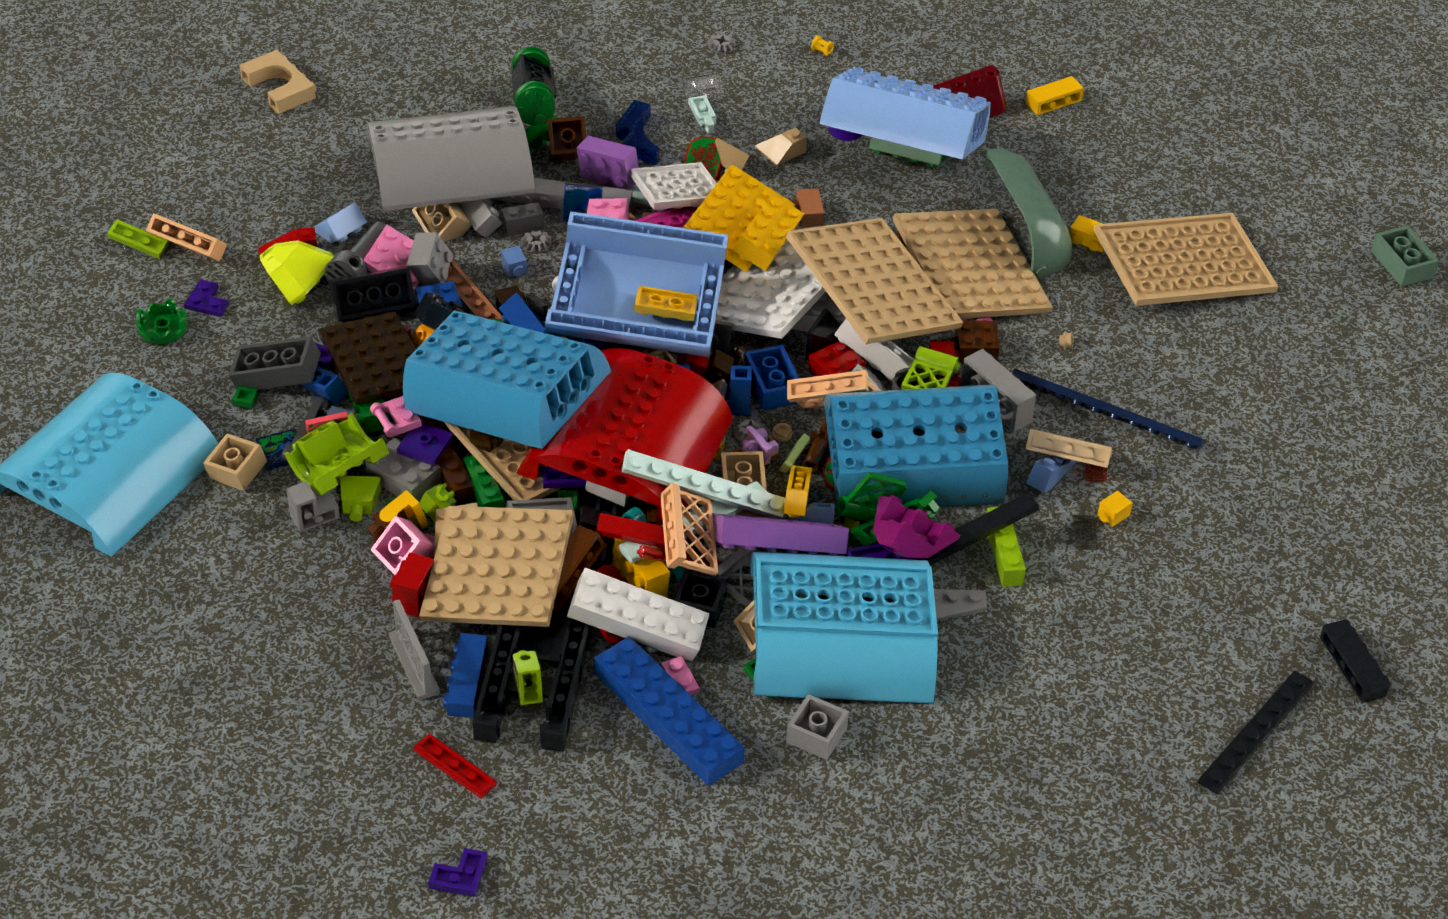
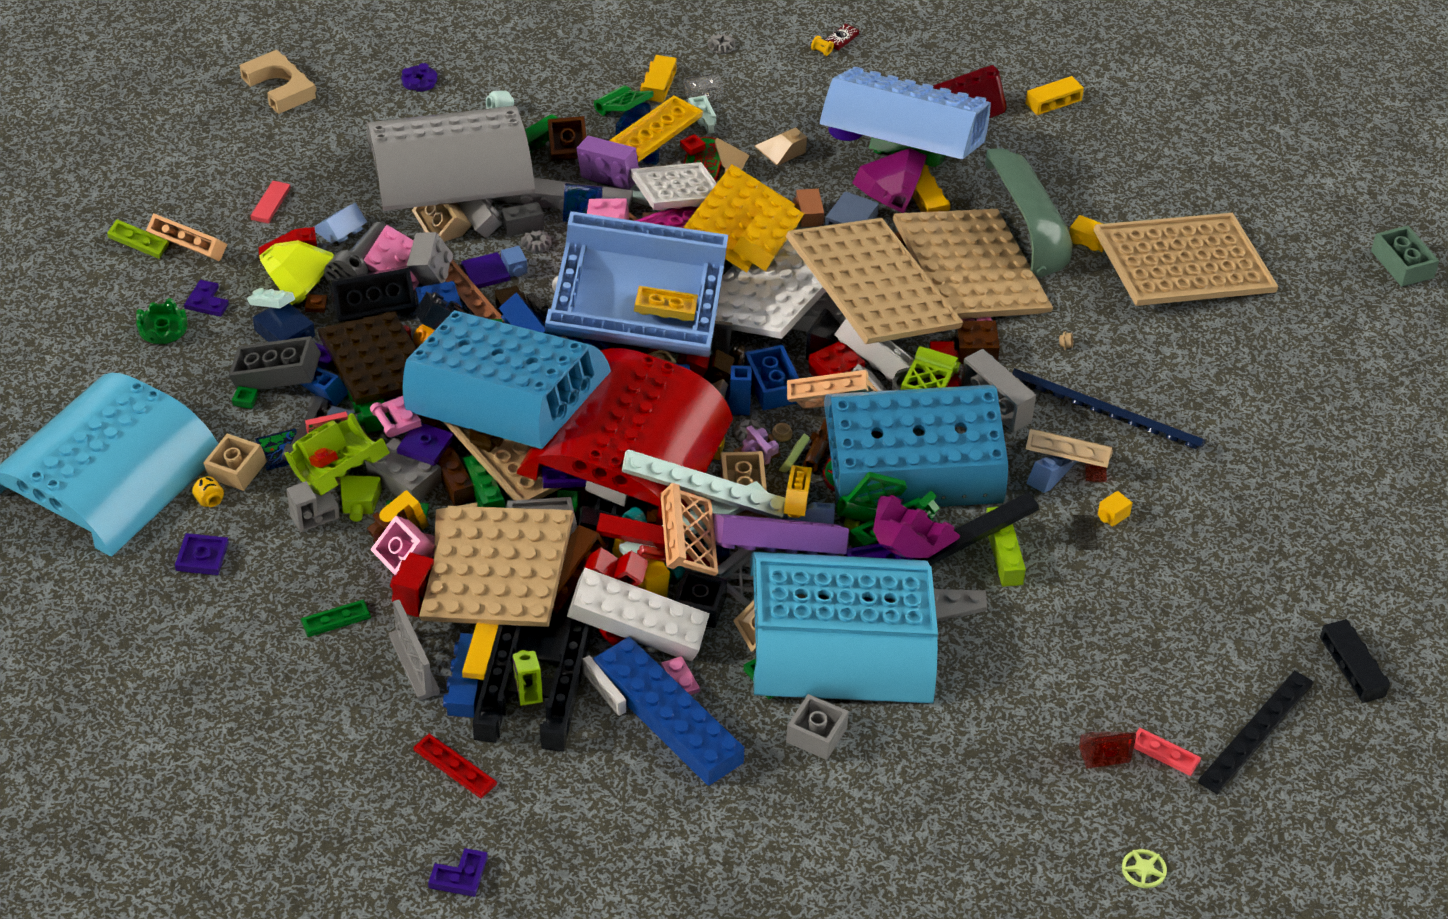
(201, 554): none -> dark purple plate
(208, 492): none -> yellow head
(270, 202): none -> coral tile
(270, 298): none -> light aqua plate
(283, 324): none -> dark blue brick
(316, 303): none -> dark orange plate
(323, 457): none -> red plate
(335, 618): none -> green tile
(411, 81): none -> dark purple plate
(437, 499): lime brick -> none
(479, 651): none -> yellow tile
(486, 270): none -> dark purple tile
(499, 99): none -> light aqua head
(533, 85): green brick -> none
(604, 685): none -> white tile
(621, 100): none -> green piece
(628, 568): none -> red brick
(659, 77): none -> yellow brick
(659, 126): none -> yellow plate
(692, 144): none -> red plate
(722, 553): none -> dark blue plate
(843, 36): none -> tile
(851, 209): none -> sand blue brick
(891, 178): none -> magenta brick
(928, 194): none -> yellow brick
(1106, 748): none -> clear red slope
(1144, 868): none -> yellowish green wheel
(1166, 752): none -> coral tile

